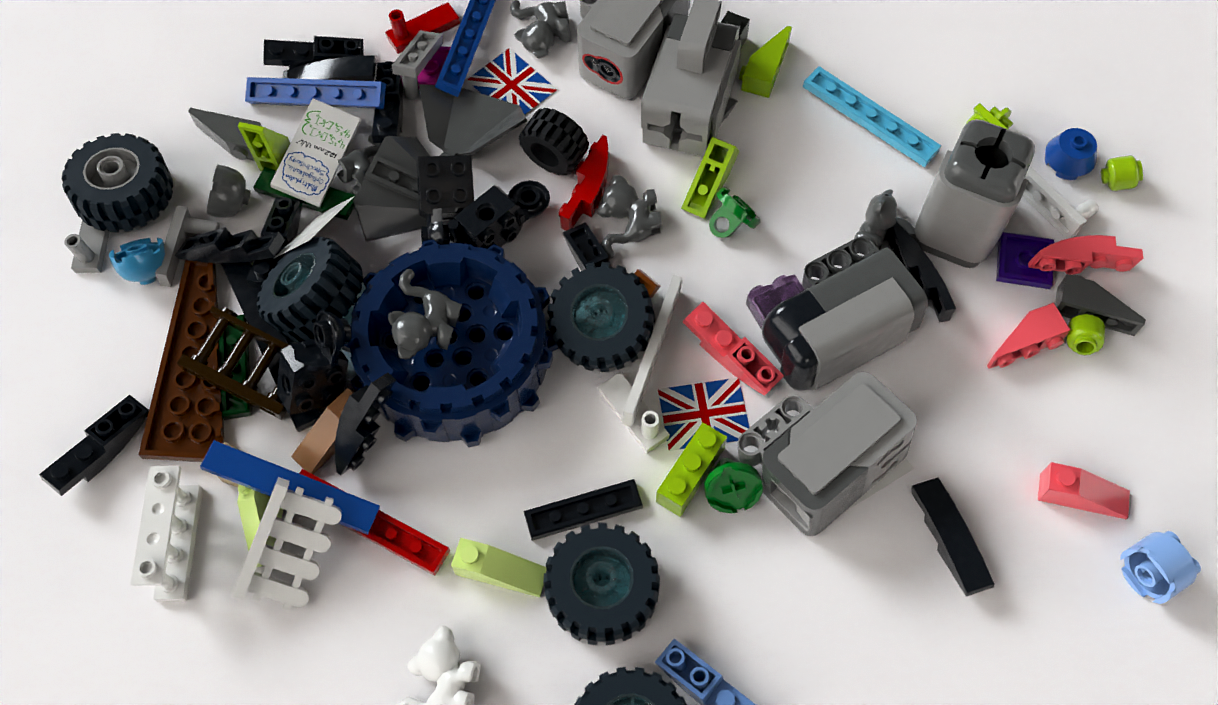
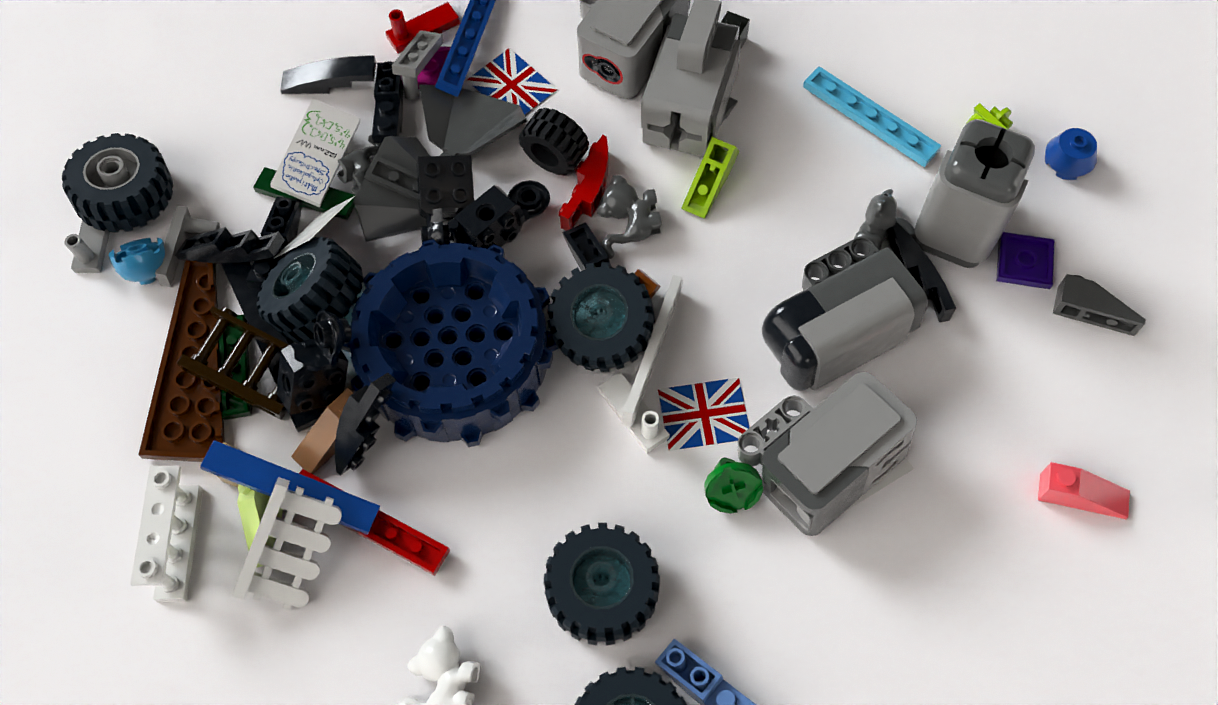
(103, 443): black slope -> none
(224, 131): dark grey slope -> none
(227, 192): dark grey cylinder -> none
(265, 145): lime slope -> none
(300, 53): black slope -> none
(302, 91): blue plate -> none
(413, 330): dark grey animal -> none
(498, 567): yellowish green slope -> none
(540, 35): dark grey animal -> none
(583, 509): black tile -> none
(691, 469): lime brick -> none
(731, 351): coral slope -> none
(735, 211): green tile -> none
(764, 298): clear purple brick -> none
(765, 64): lime slope -> none
(953, 537): black slope -> none
(1037, 331): coral slope -> none
(1055, 208): white piece -> none
(1080, 252): coral slope -> none
(1085, 334): lime head -> none
(1122, 173): lime head -> none
(1159, 566): light blue brick -> none

